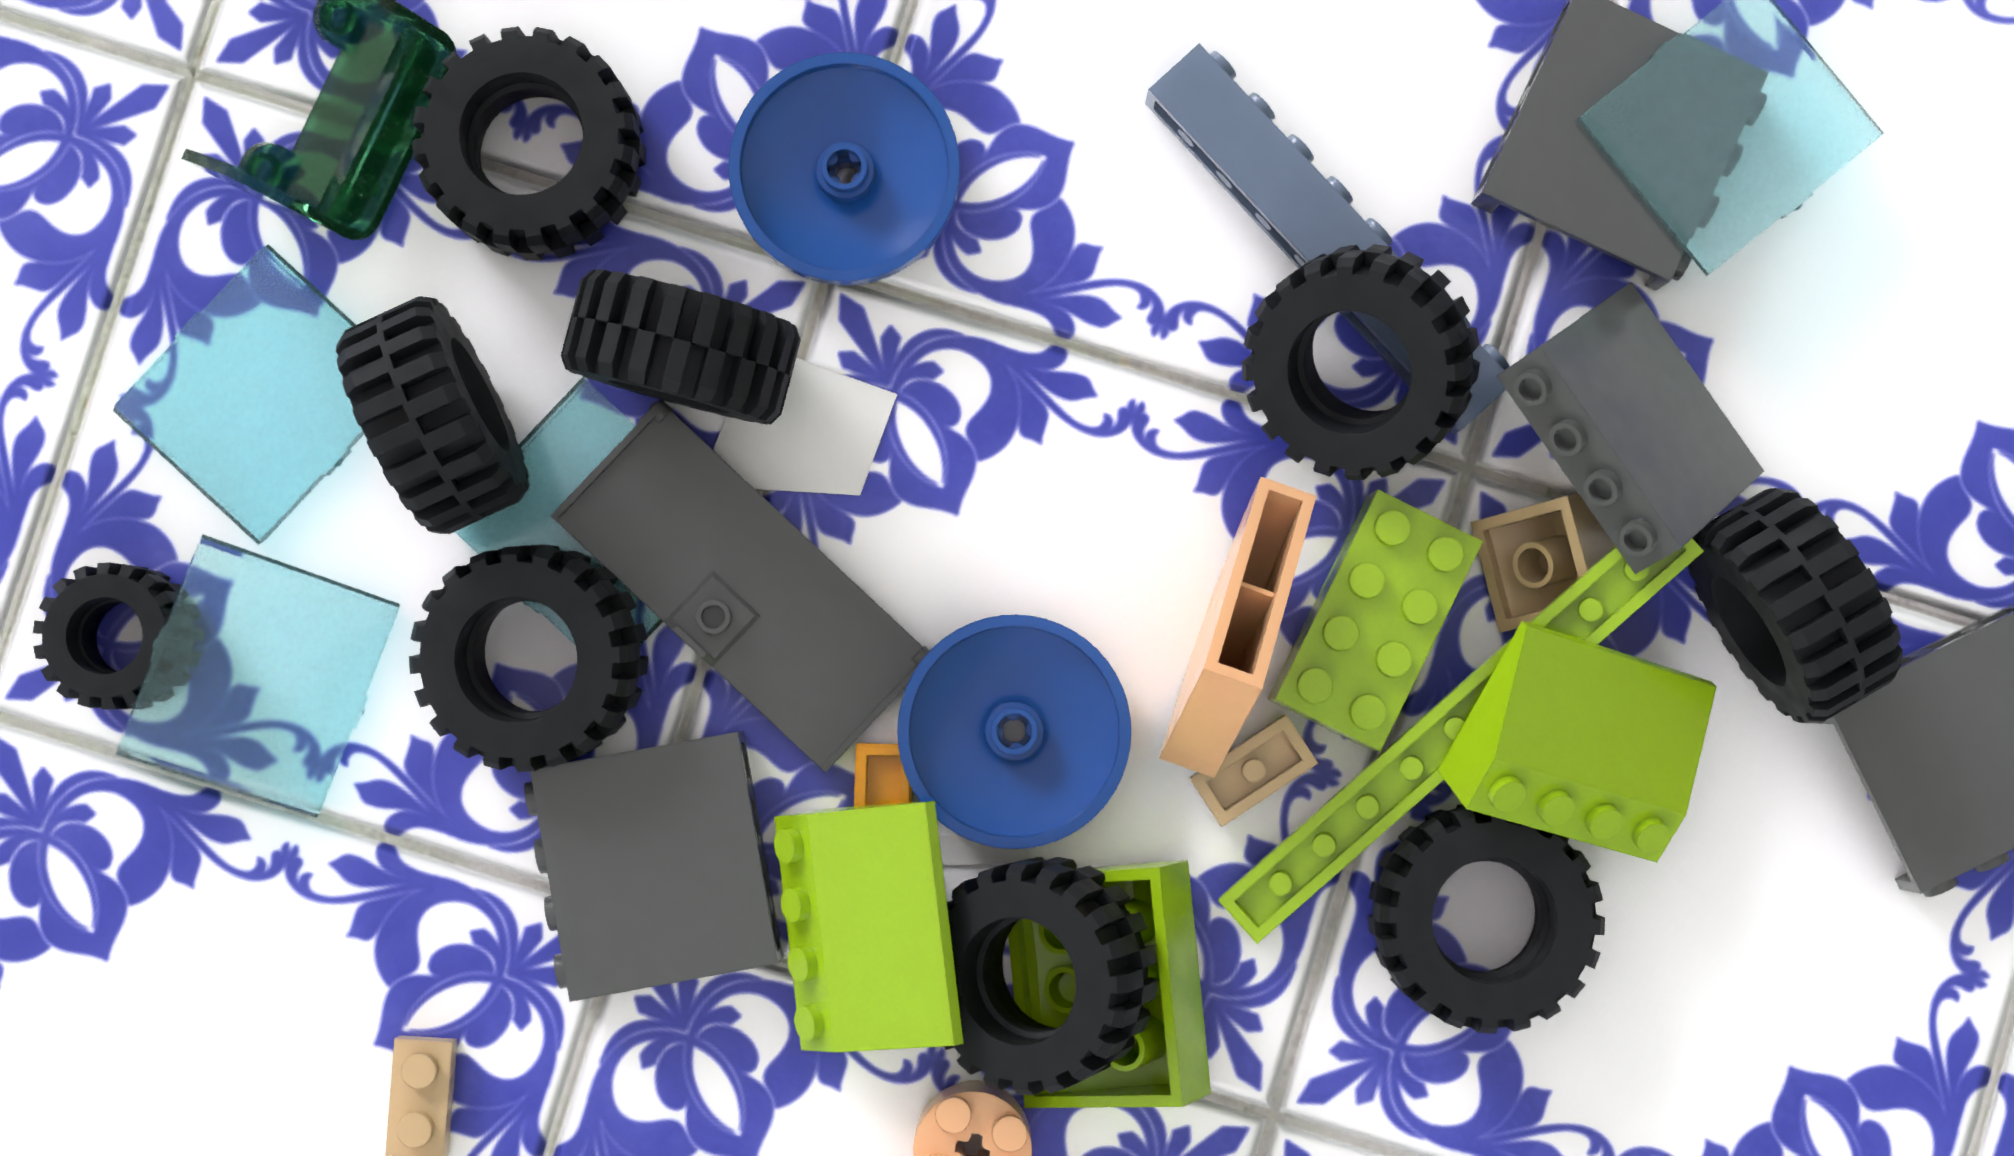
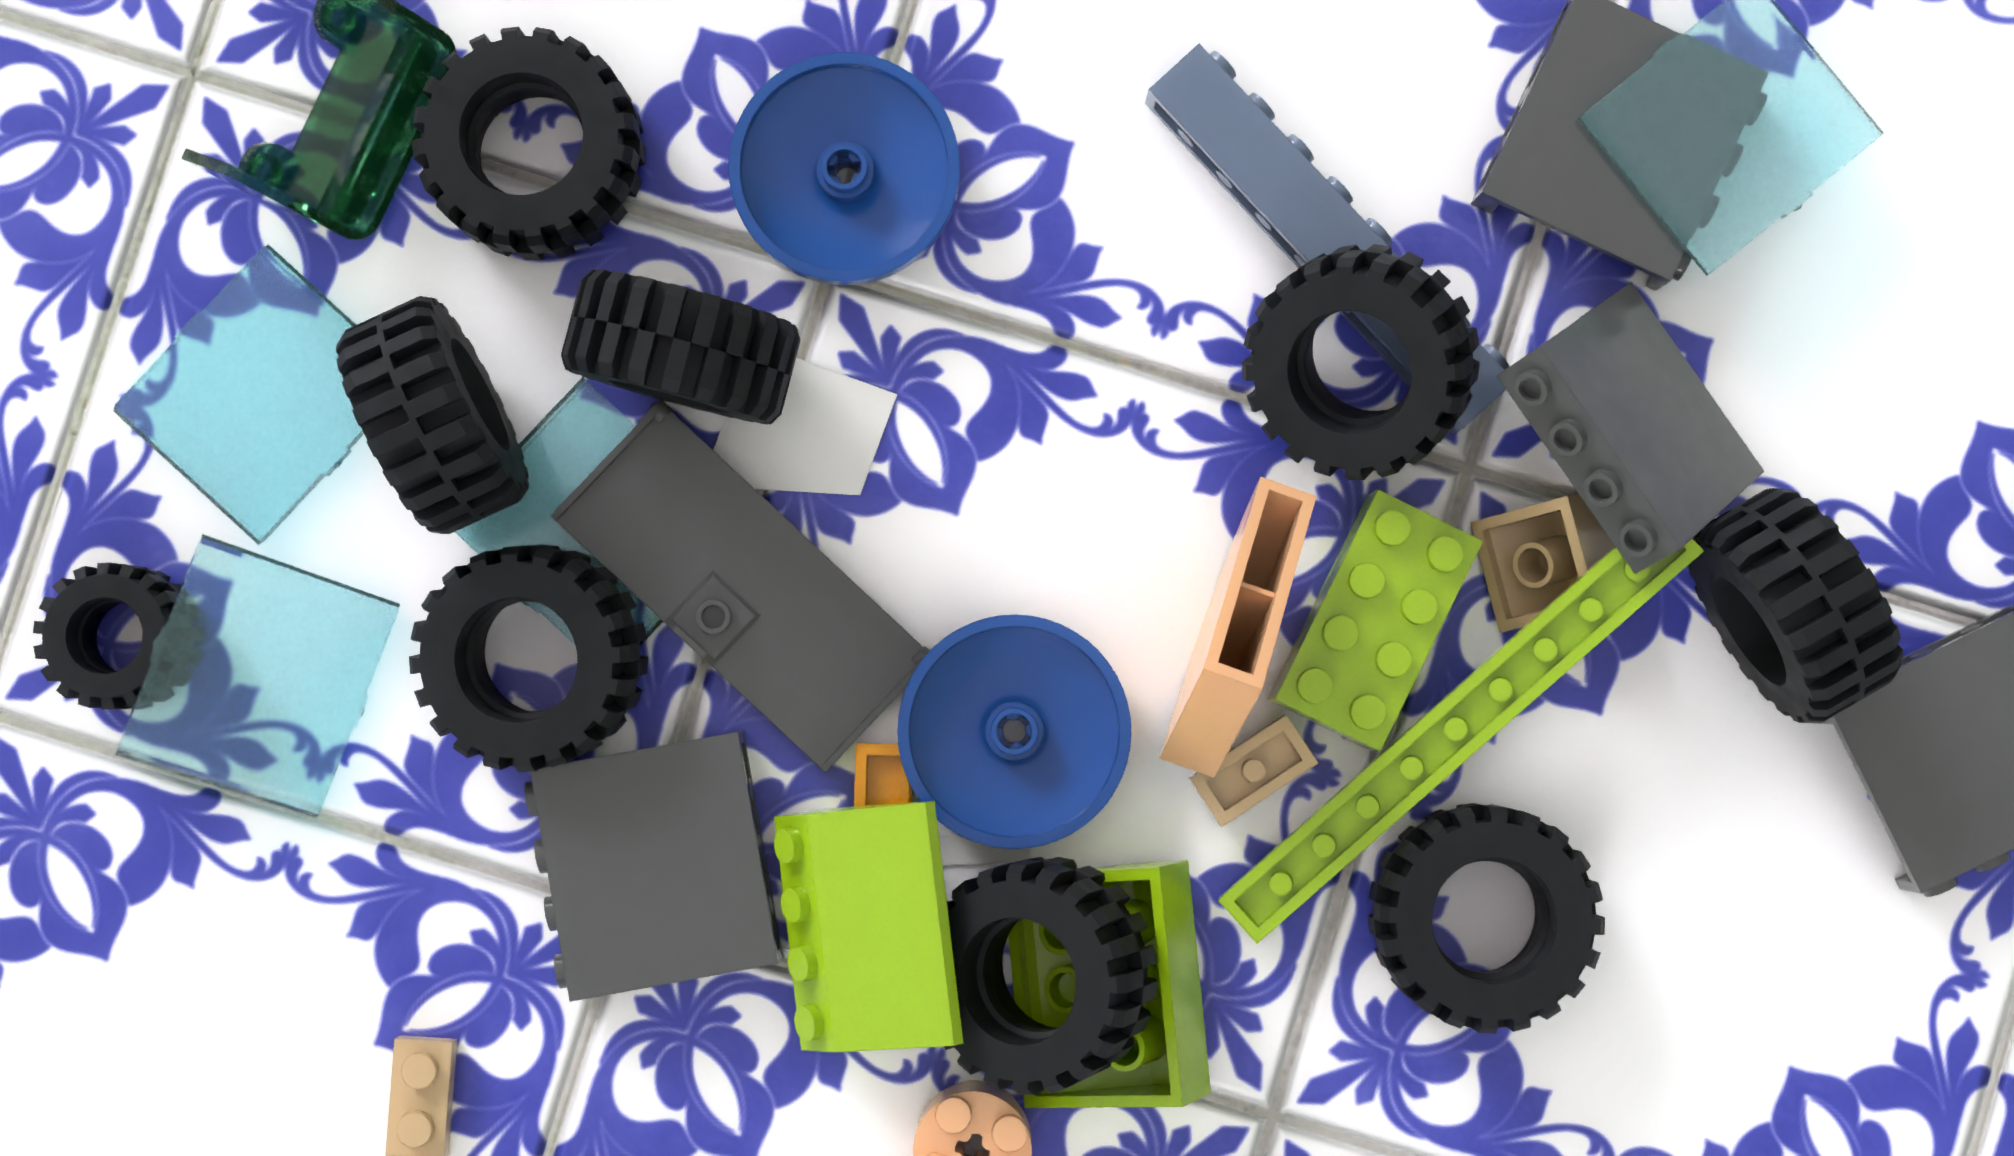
(1583, 743): lime slope -> none

